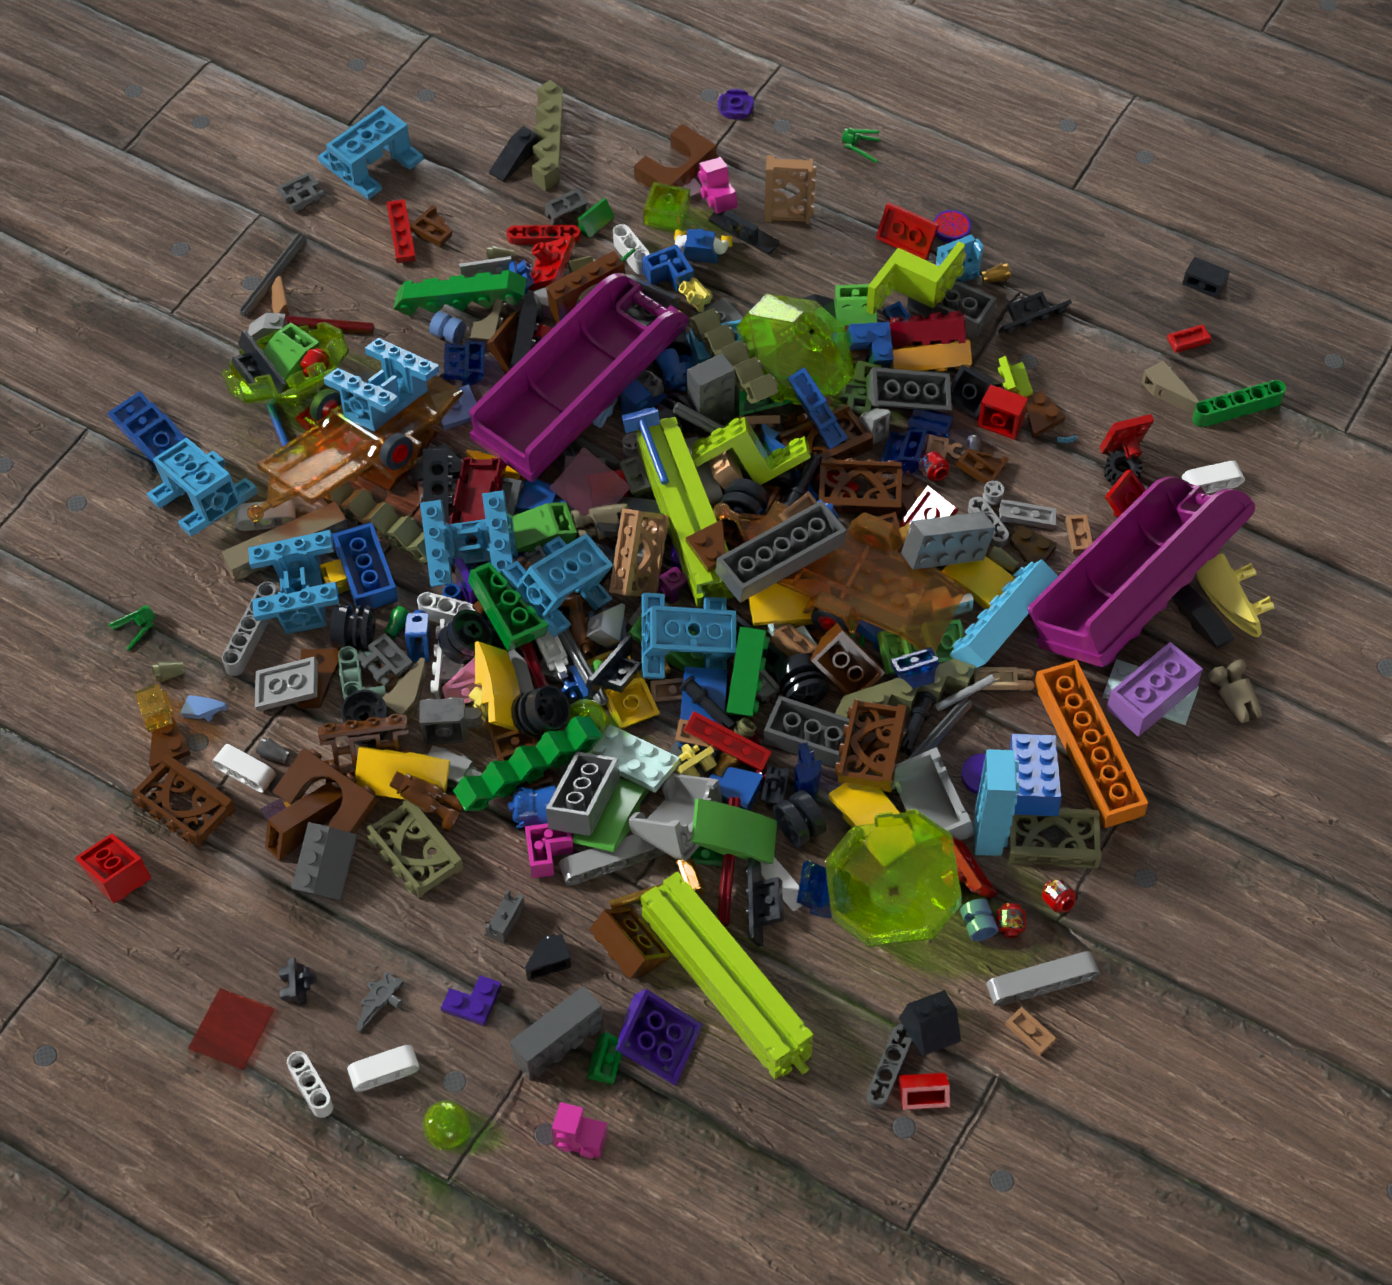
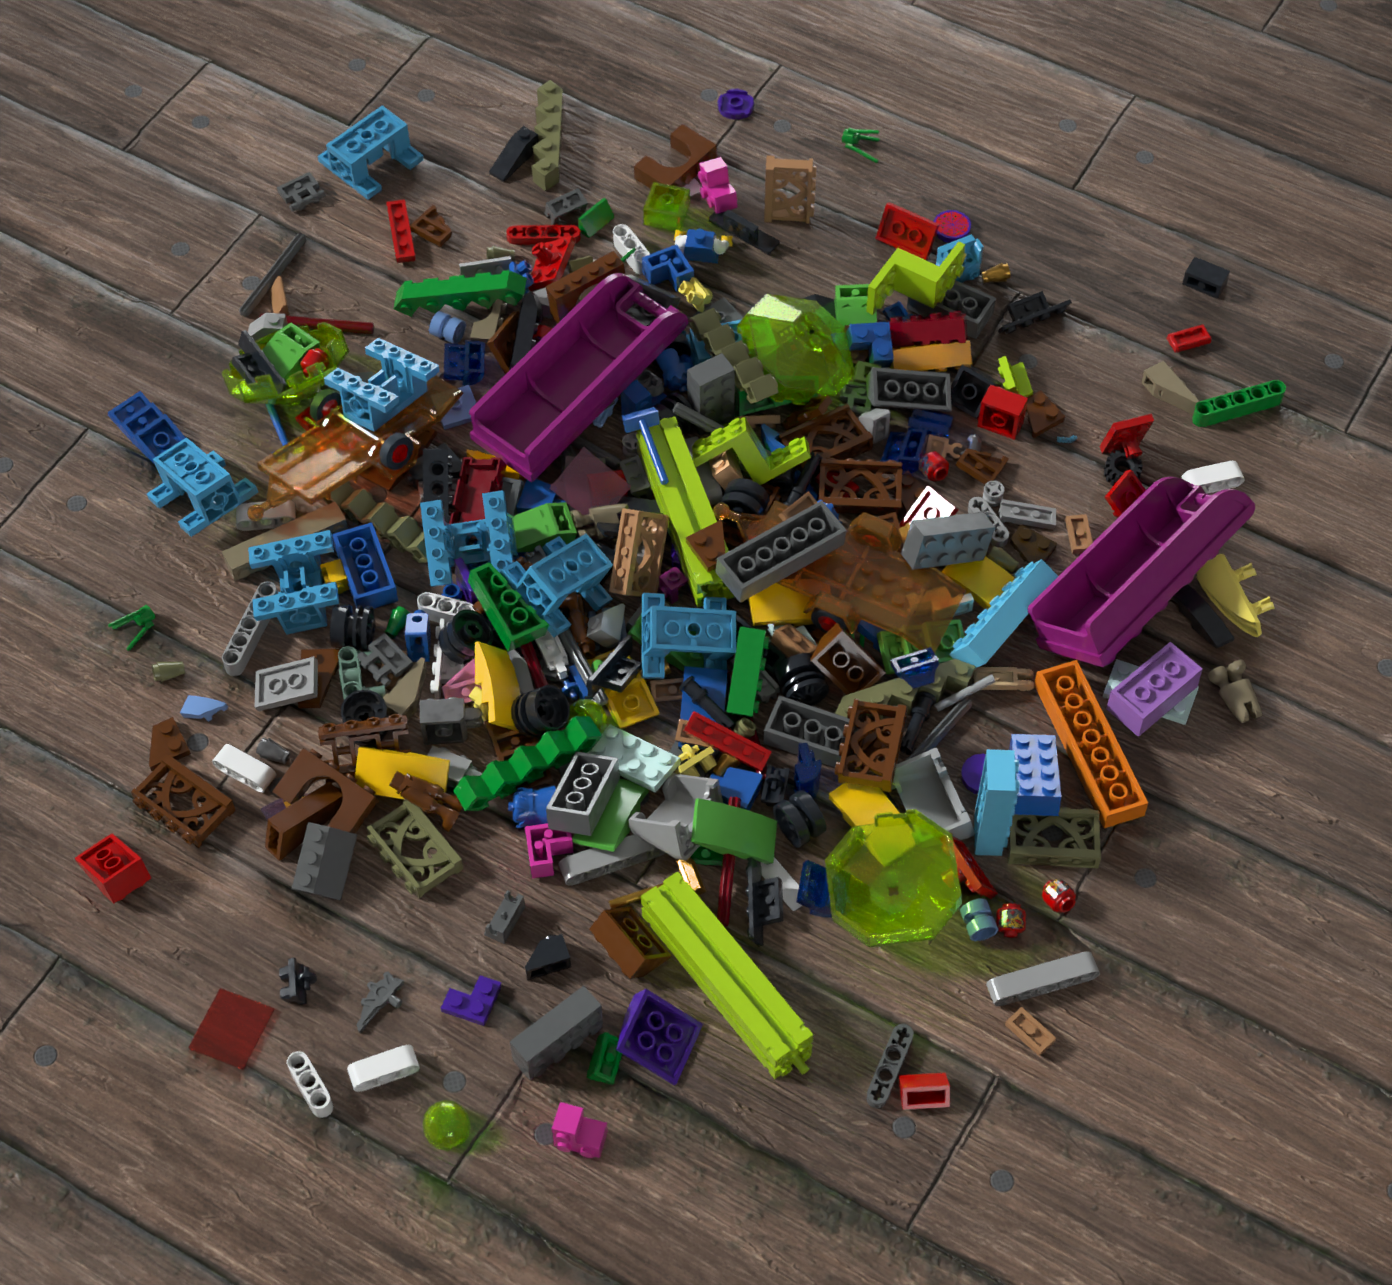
(154, 707): clear yellow brick -> none
(817, 408): blue slope -> none
(932, 1023): black slope -> none

